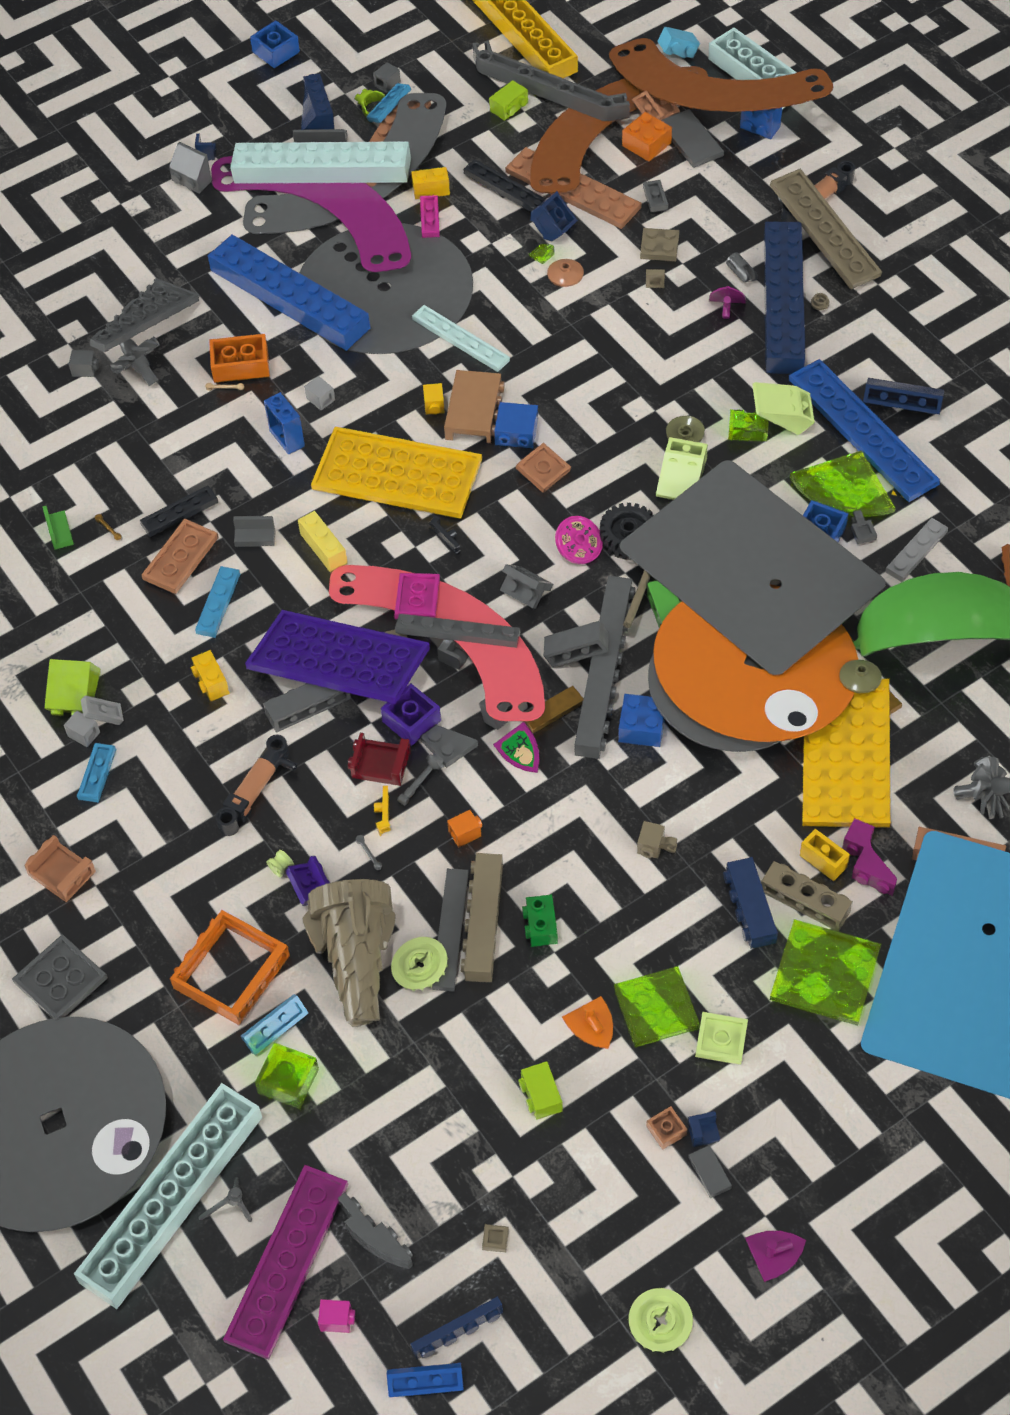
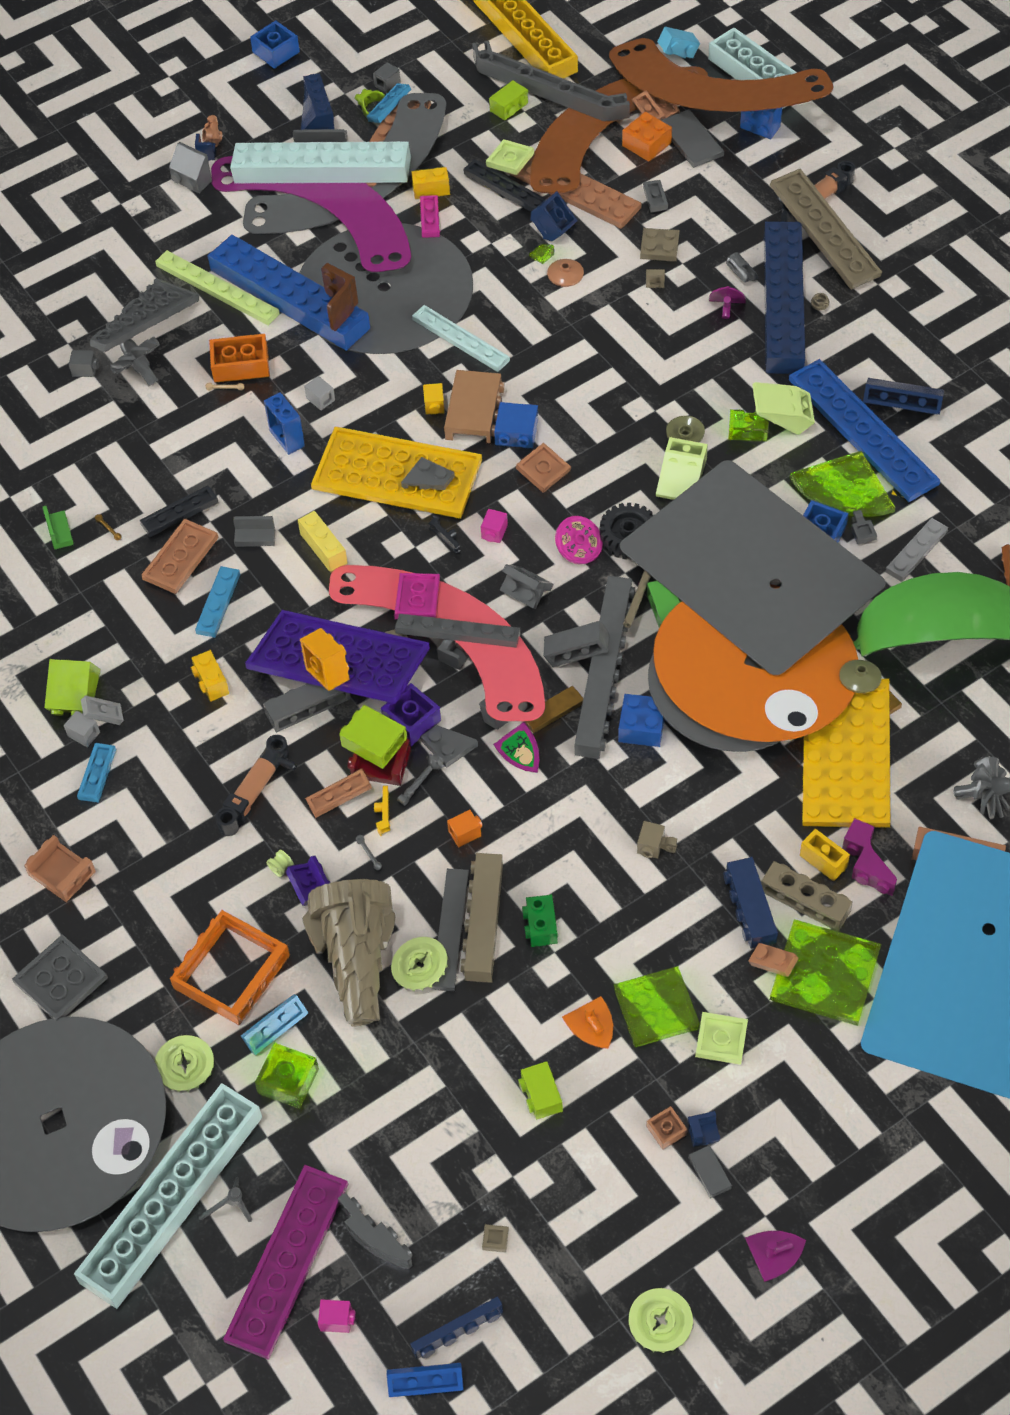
(195, 1052): none -> yellowish green gear
(211, 132): none -> nougat plate
(217, 288): none -> yellowish green plate
(325, 659): none -> light orange brick
(338, 793): none -> nougat tile
(344, 293): none -> reddish brown piece
(373, 736): none -> lime brick
(428, 475): none -> dark grey wing
(494, 526): none -> dark pink brick
(510, 157): none -> yellowish green plate
(773, 959): none -> nougat plate

